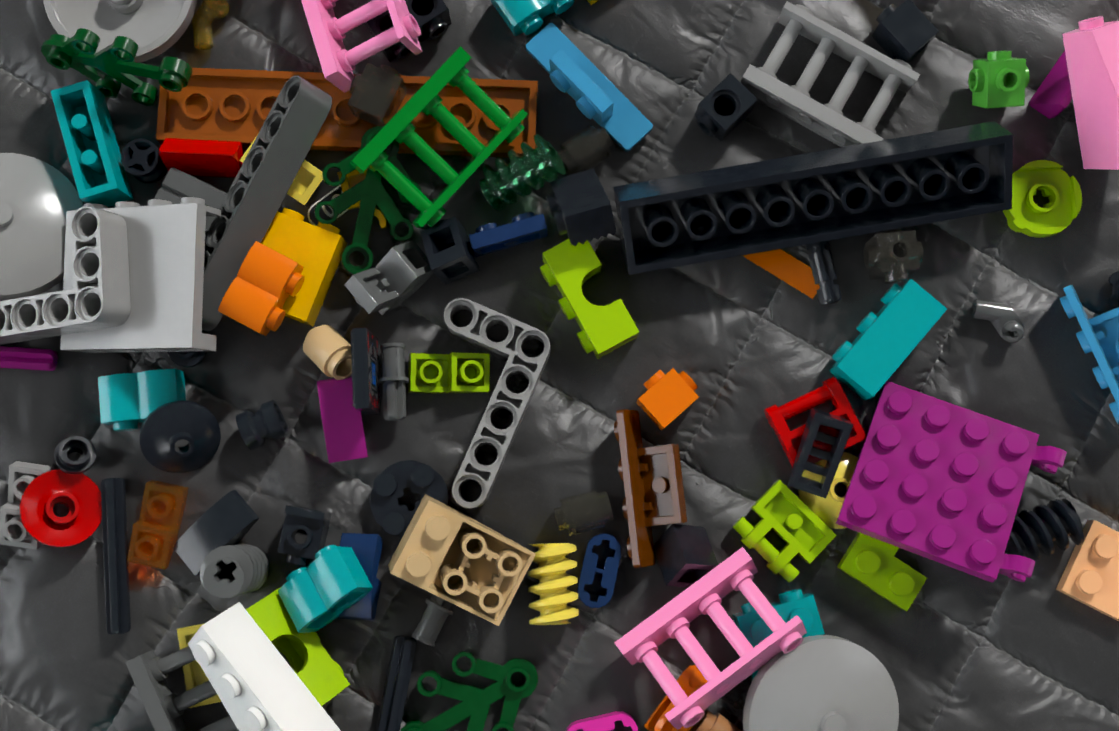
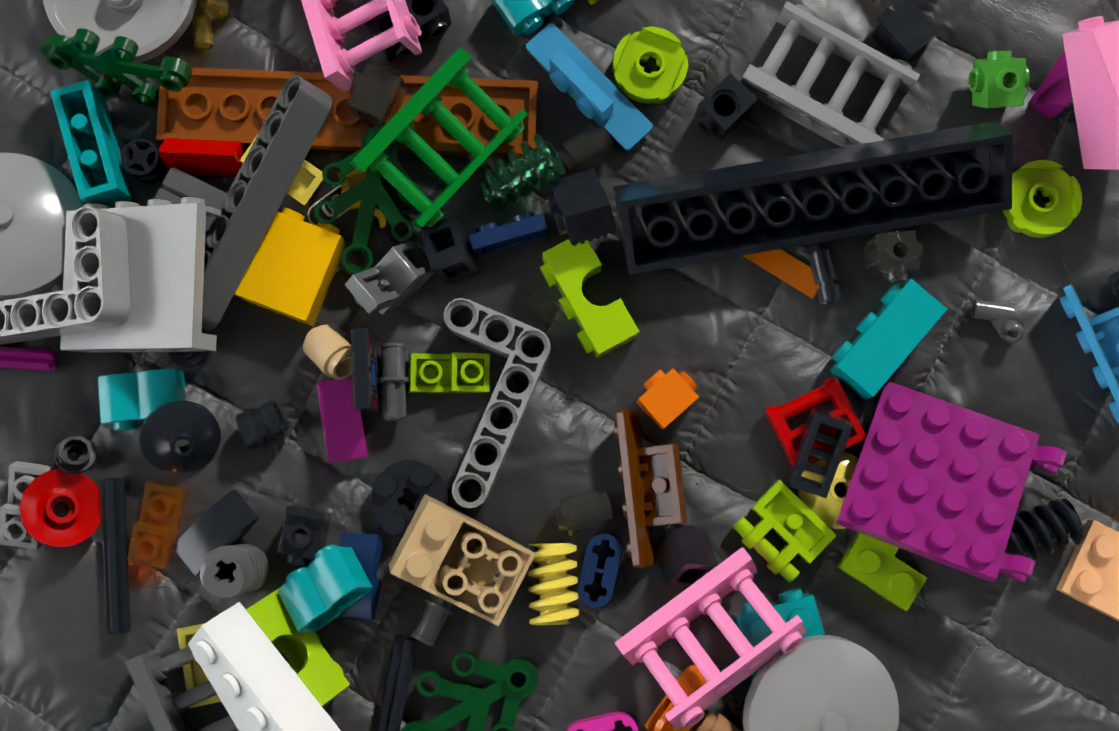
(262, 289): orange brick -> none
(654, 86): none -> lime plate

